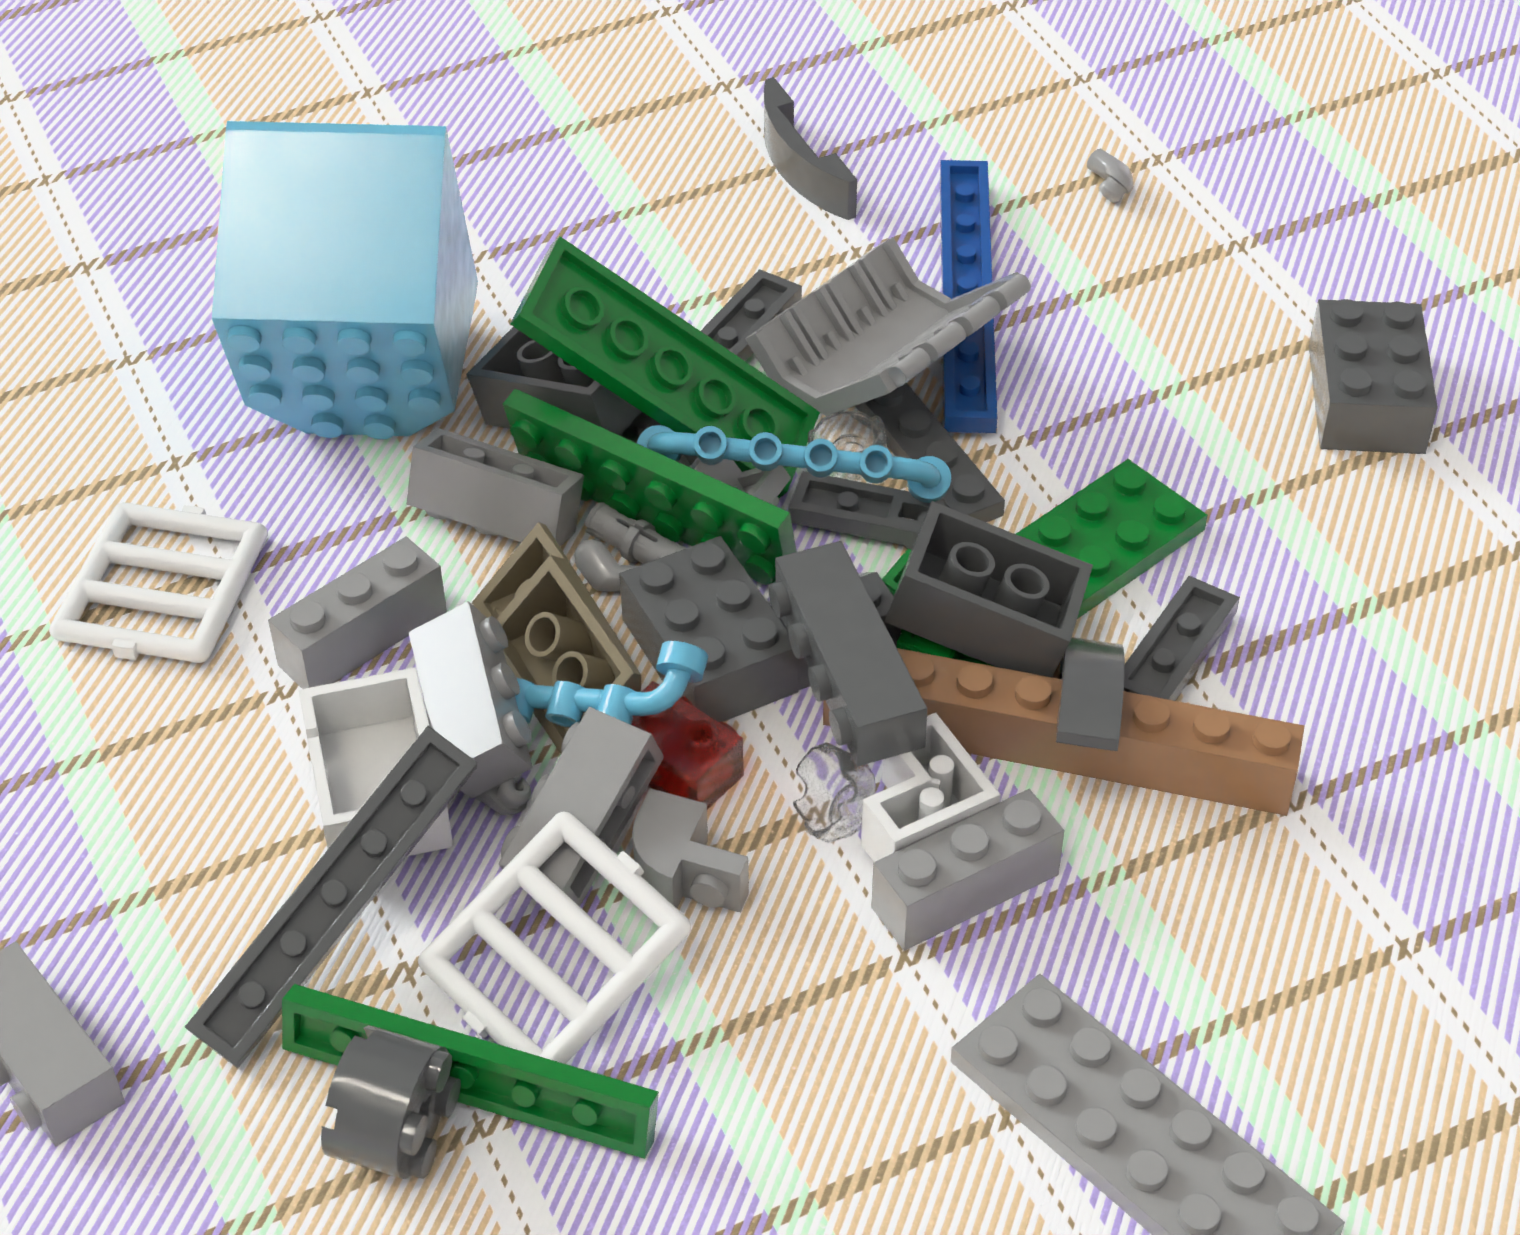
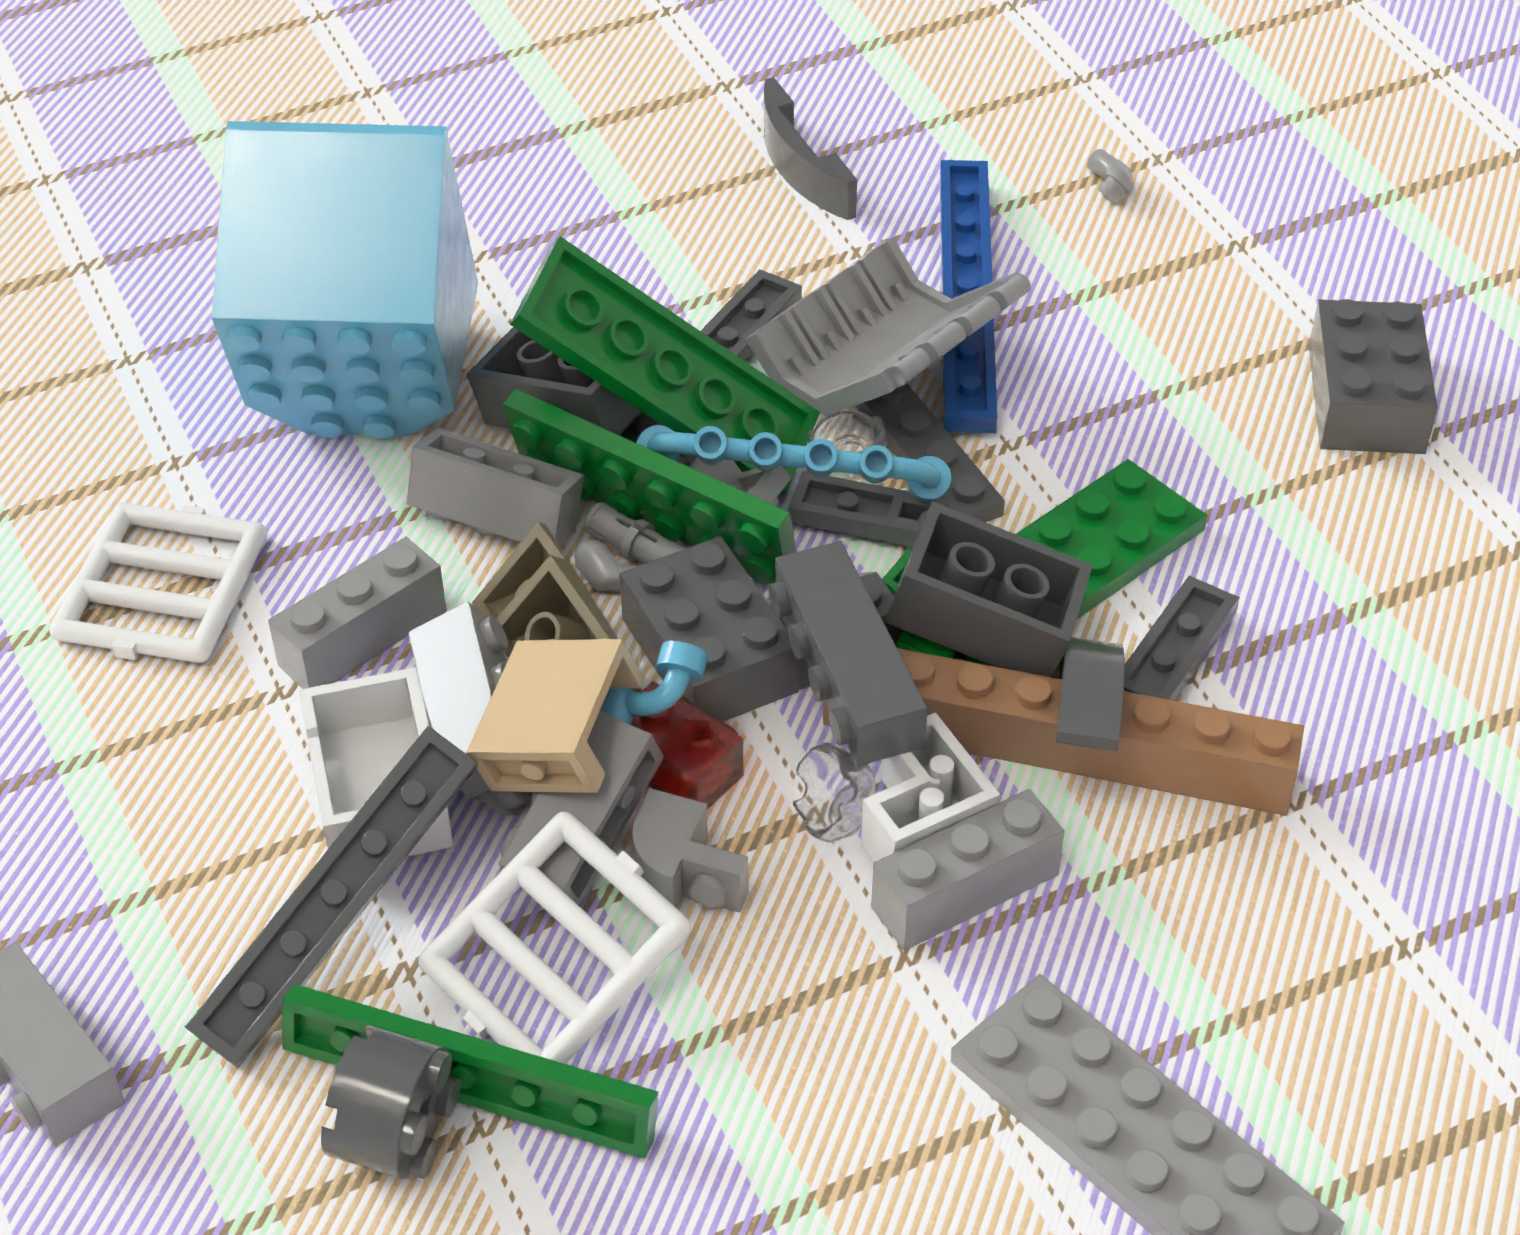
(544, 714): none -> tan panel

